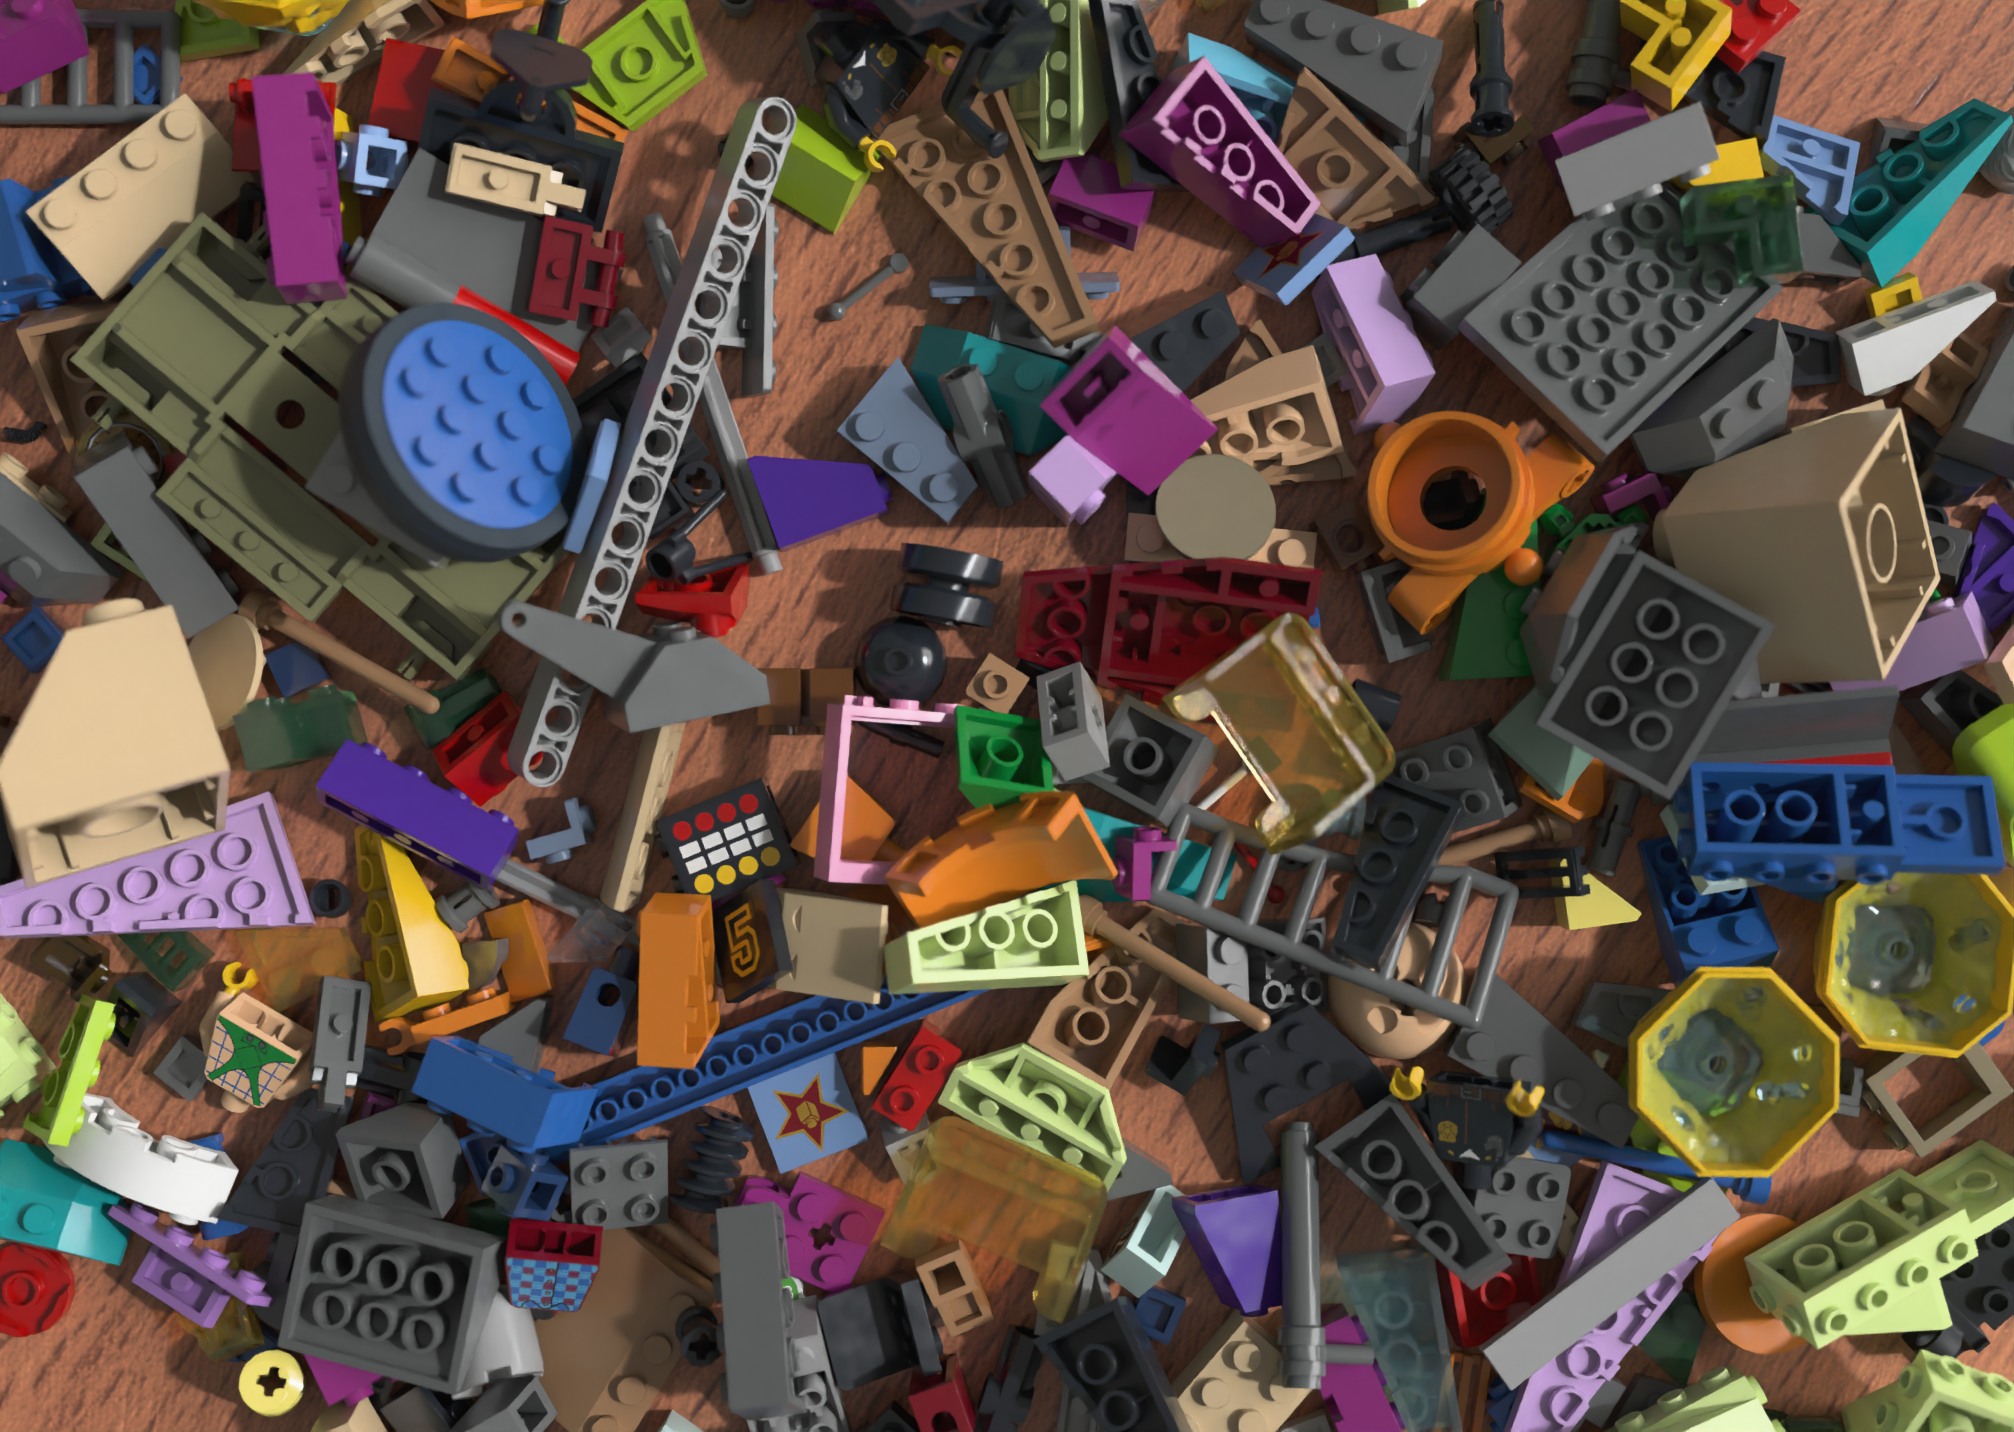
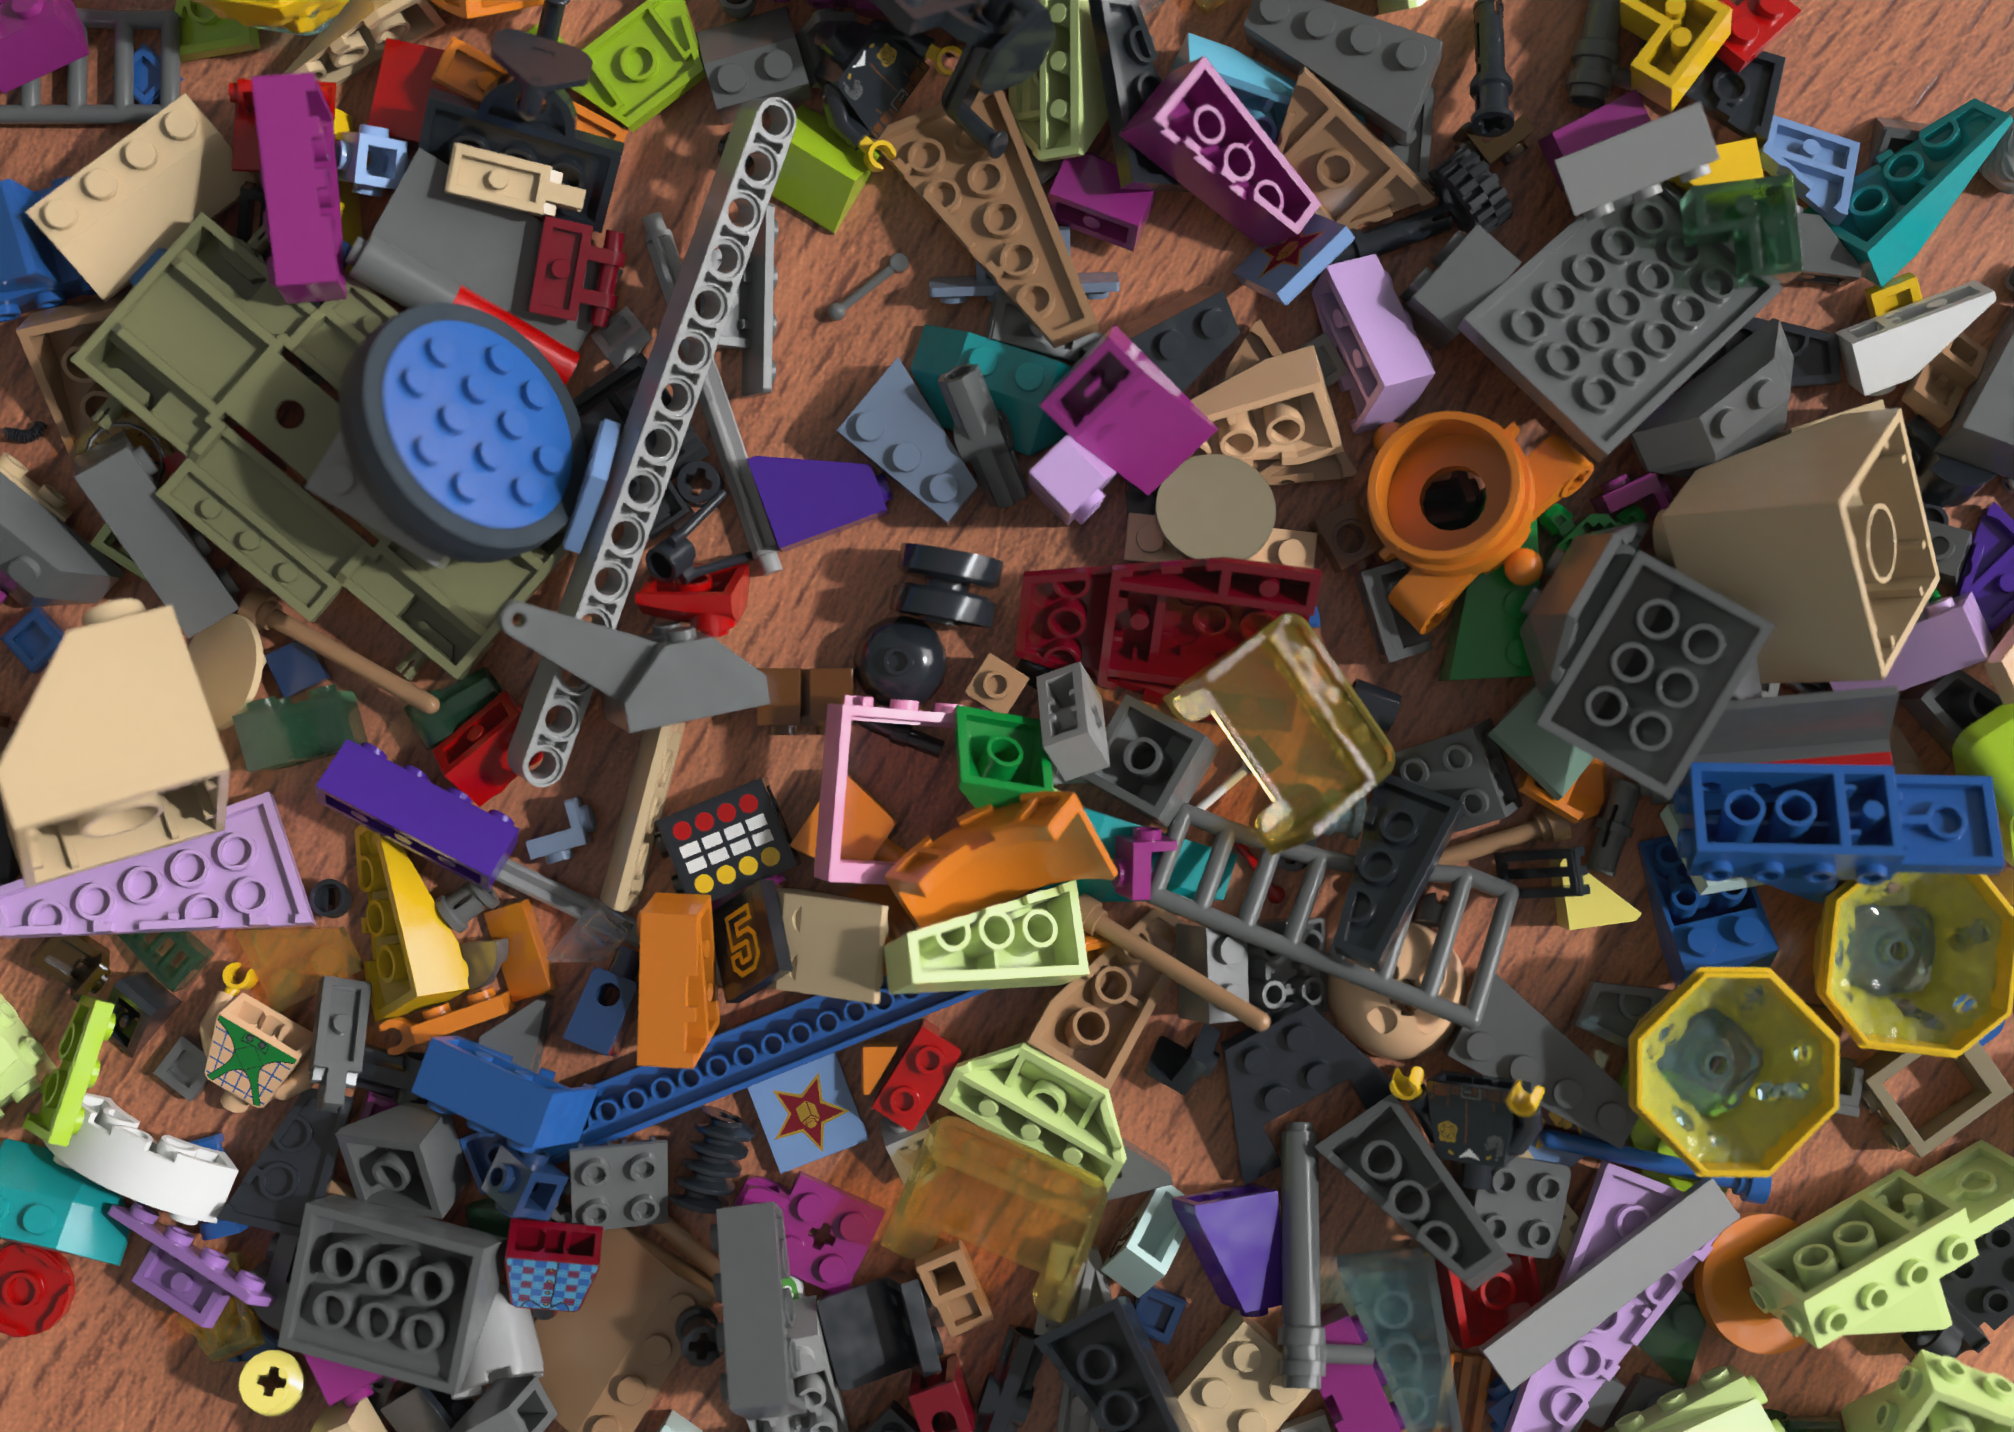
(753, 61): none -> dark grey slope

